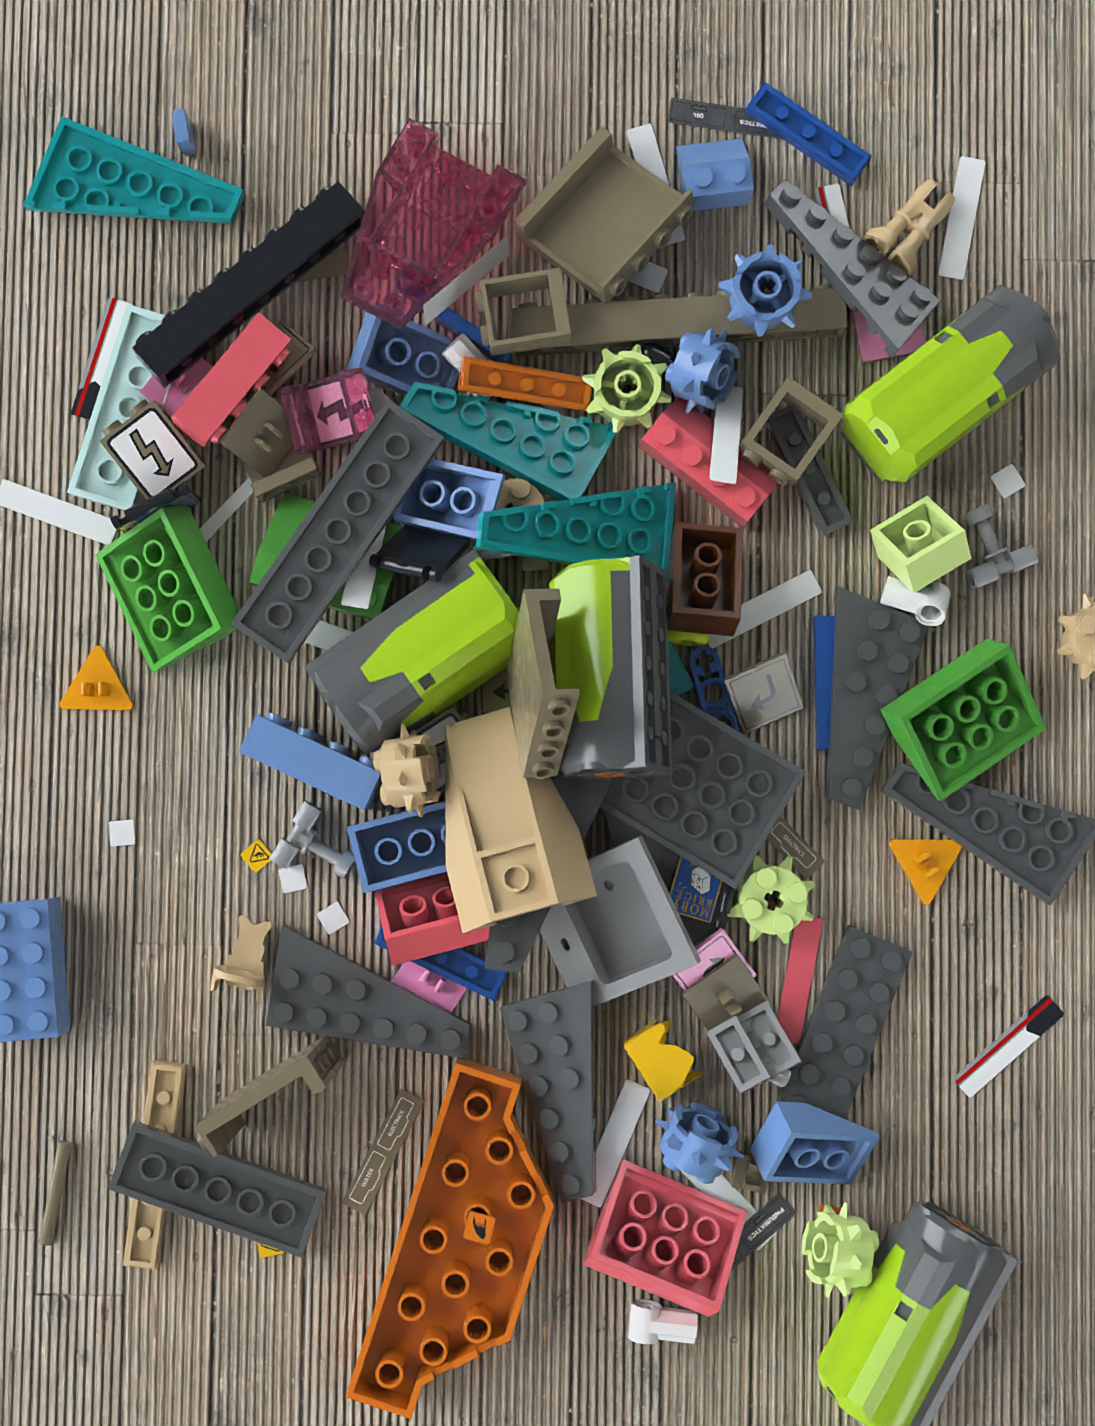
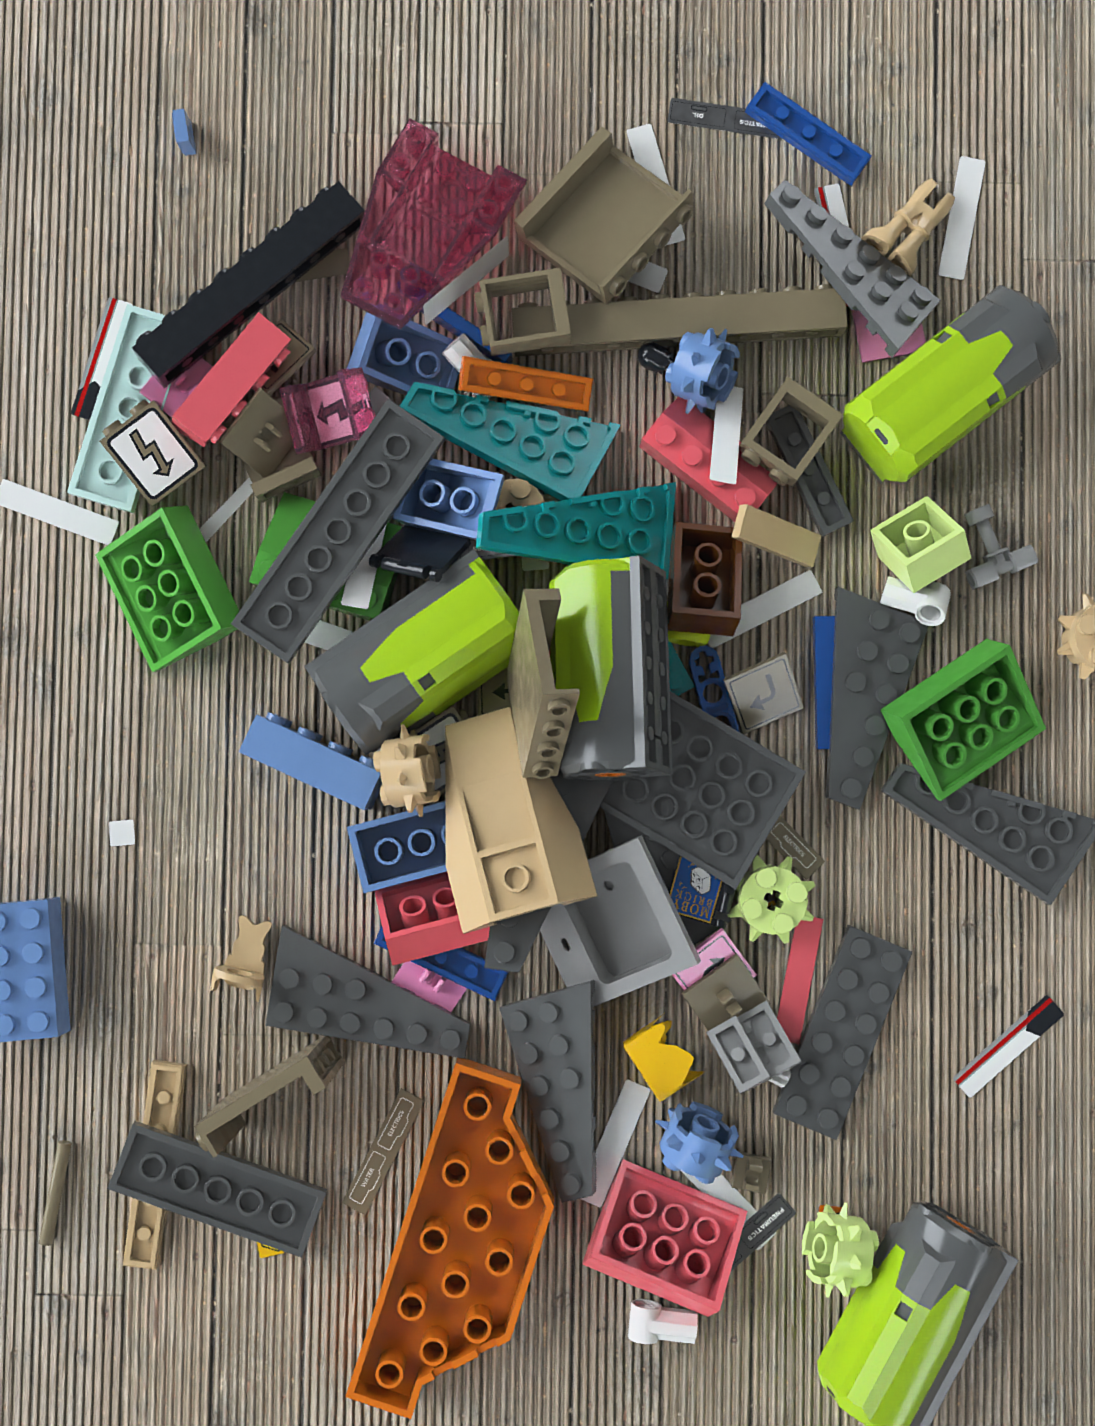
(96, 686): light orange piece -> none
(110, 177): teal wing -> none
(167, 498): black piece -> none
(256, 855): yellow sticker -> none
(292, 878): white sticker -> none
(304, 838): light grey bar -> none
(333, 918): white sticker -> none
(479, 1227): orange sticker -> none
(613, 374): yellowish green brick -> none
(716, 173): medium blue slope -> none
(765, 272): medium blue brick -> none
(776, 535): none -> tan tile
(810, 1145): medium blue slope -> none
(925, 863): light orange piece -> none
(1008, 481): white sticker -> none

